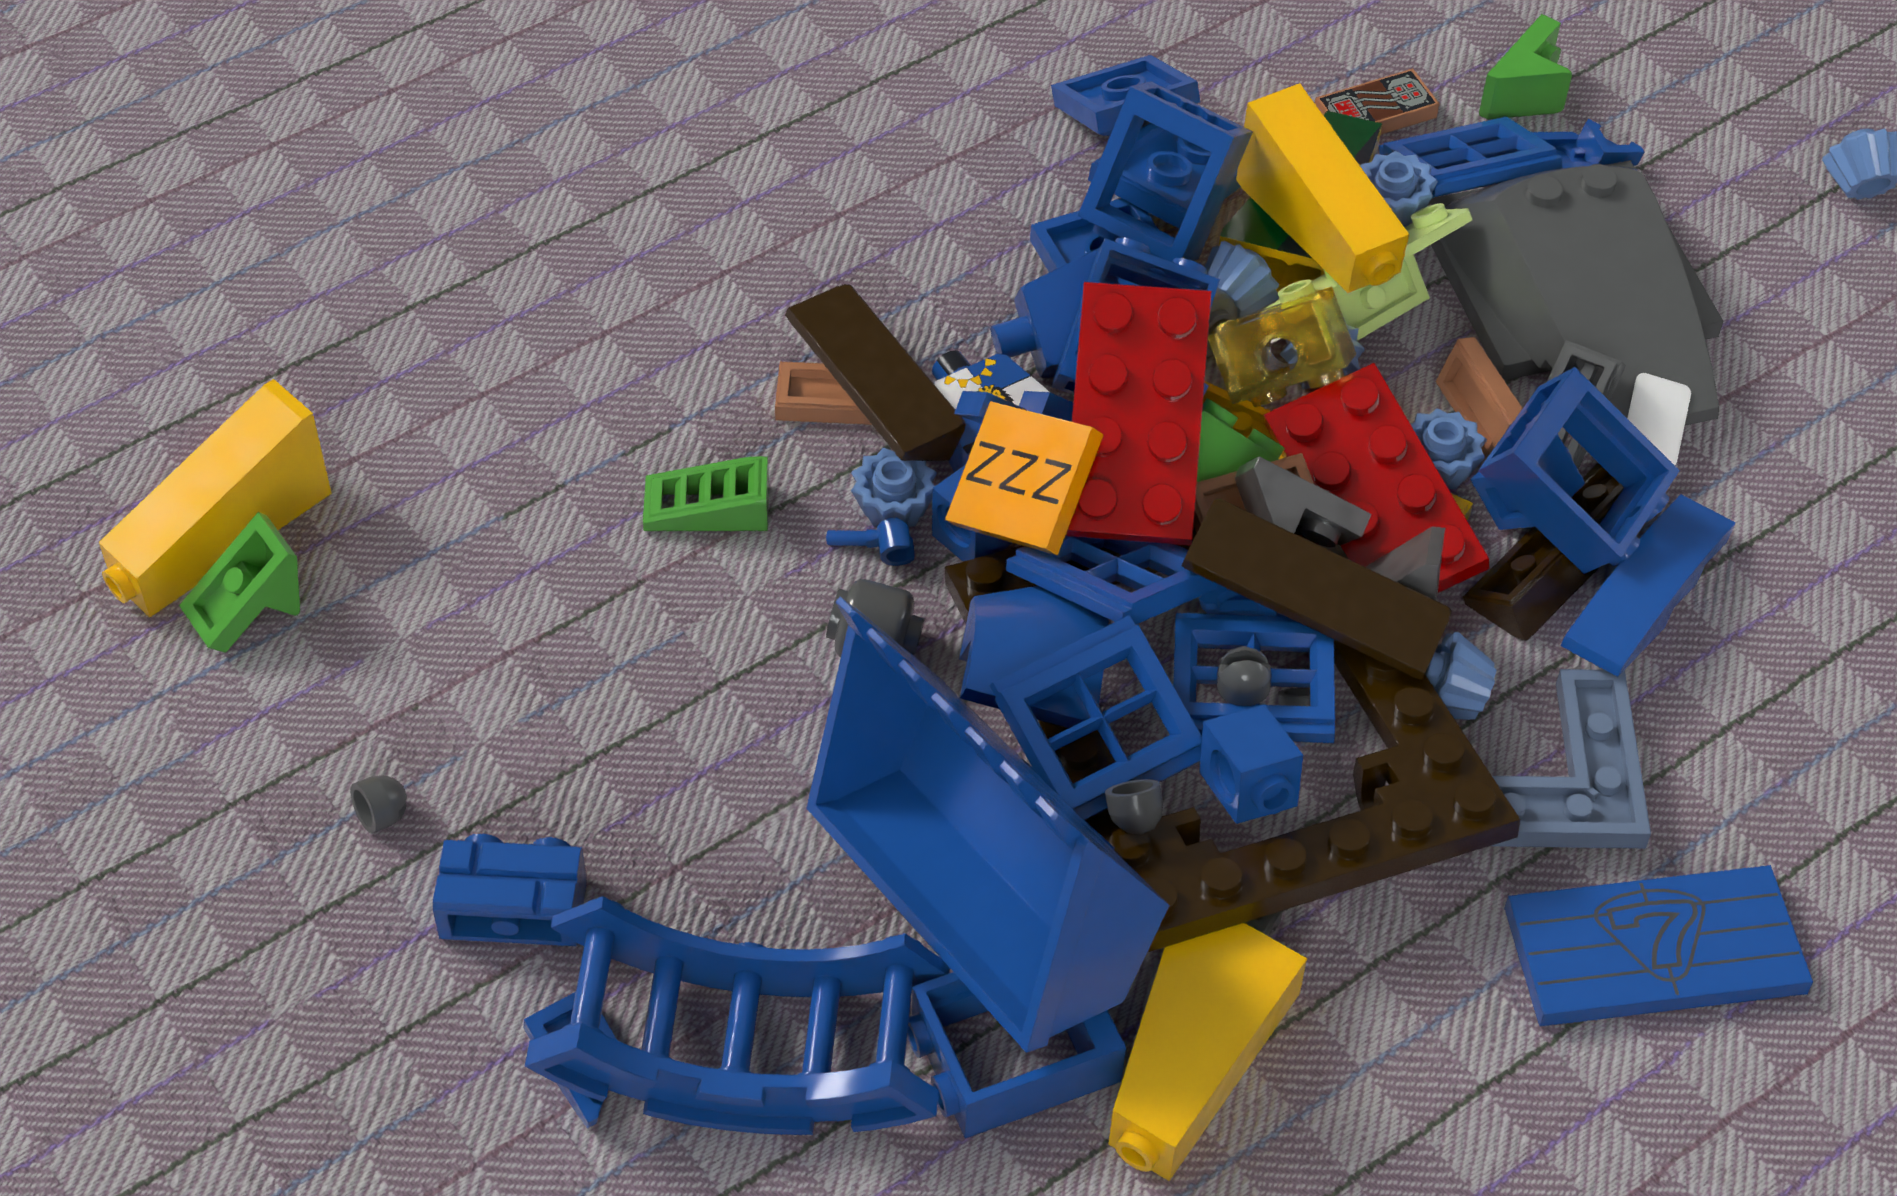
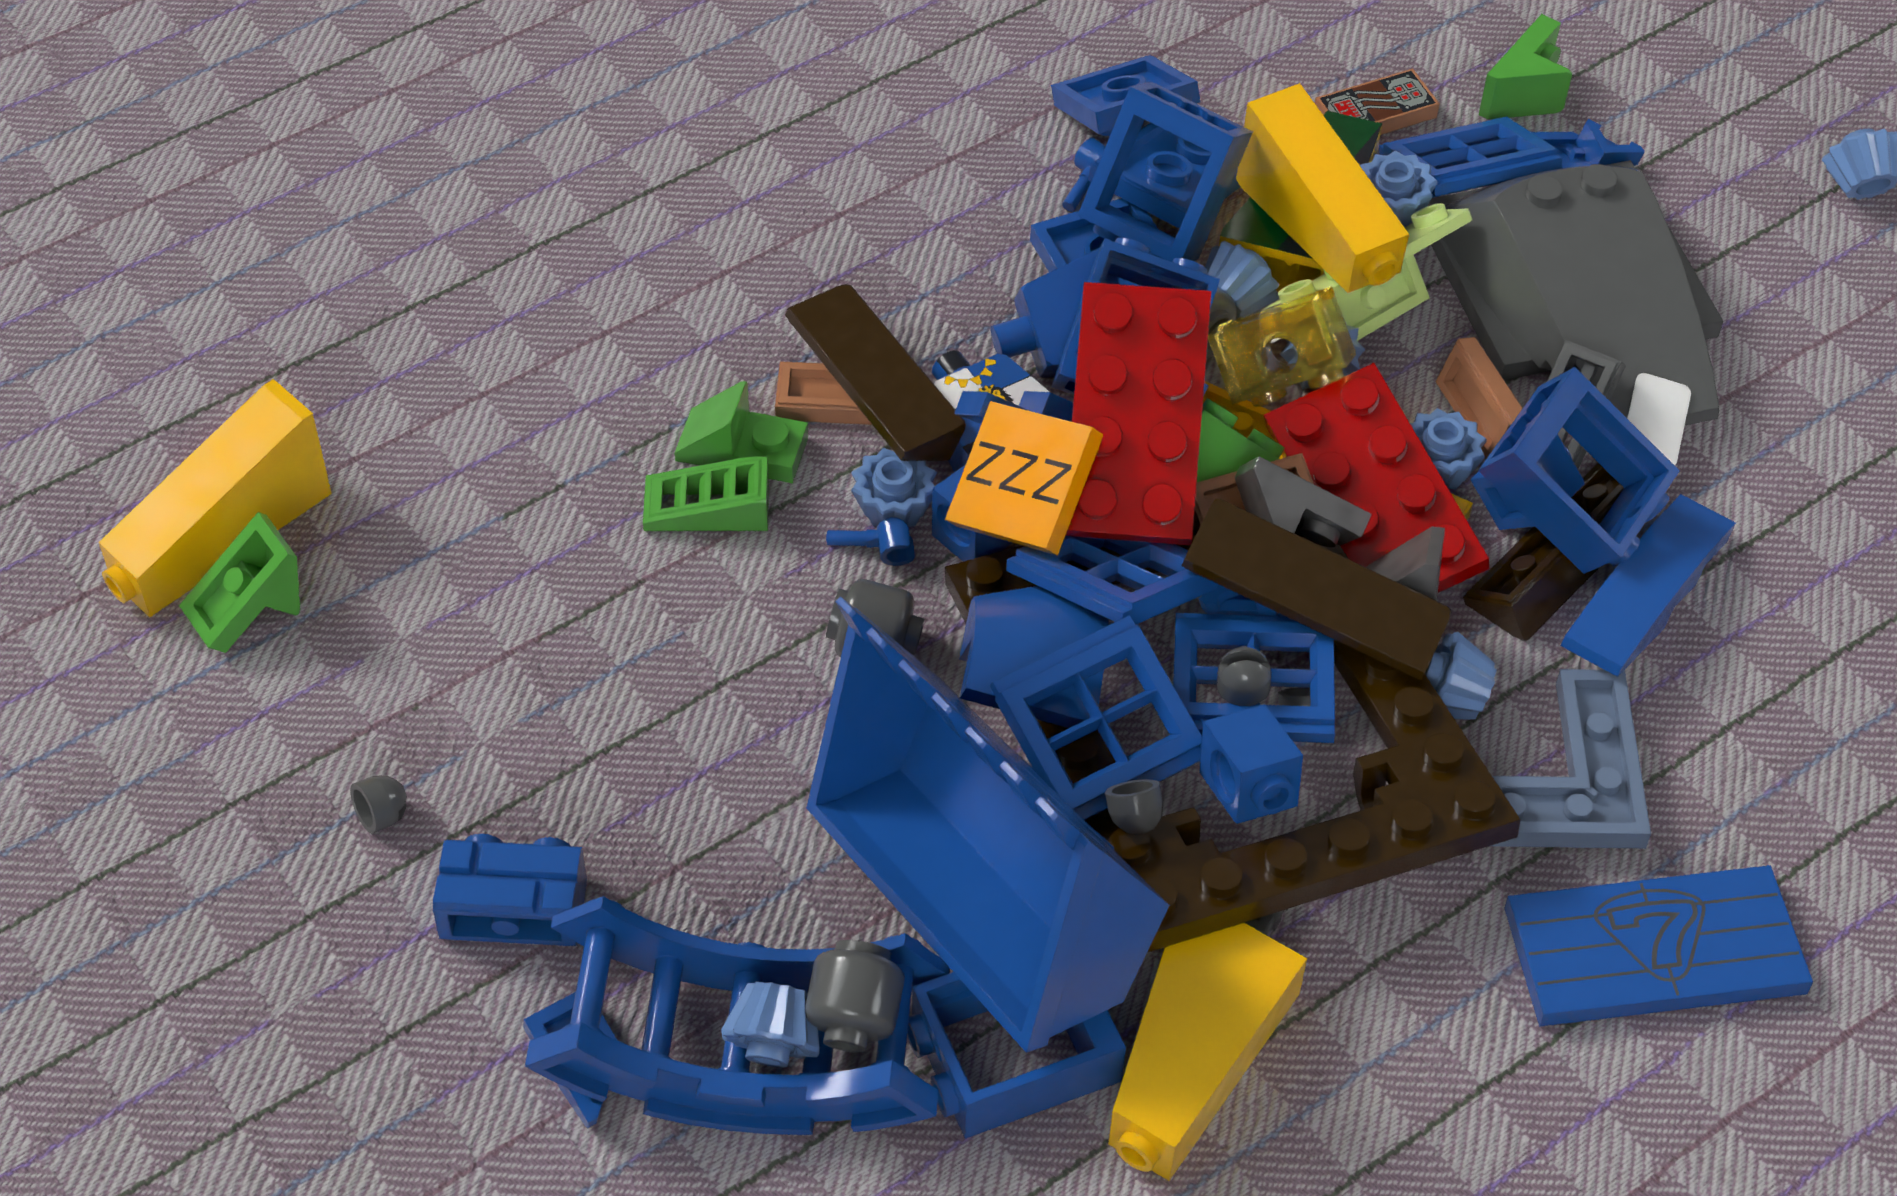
(728, 431): none -> bright green slope
(771, 1025): none -> medium blue piece
(854, 995): none -> dark grey head
(1085, 156): none -> blue hand

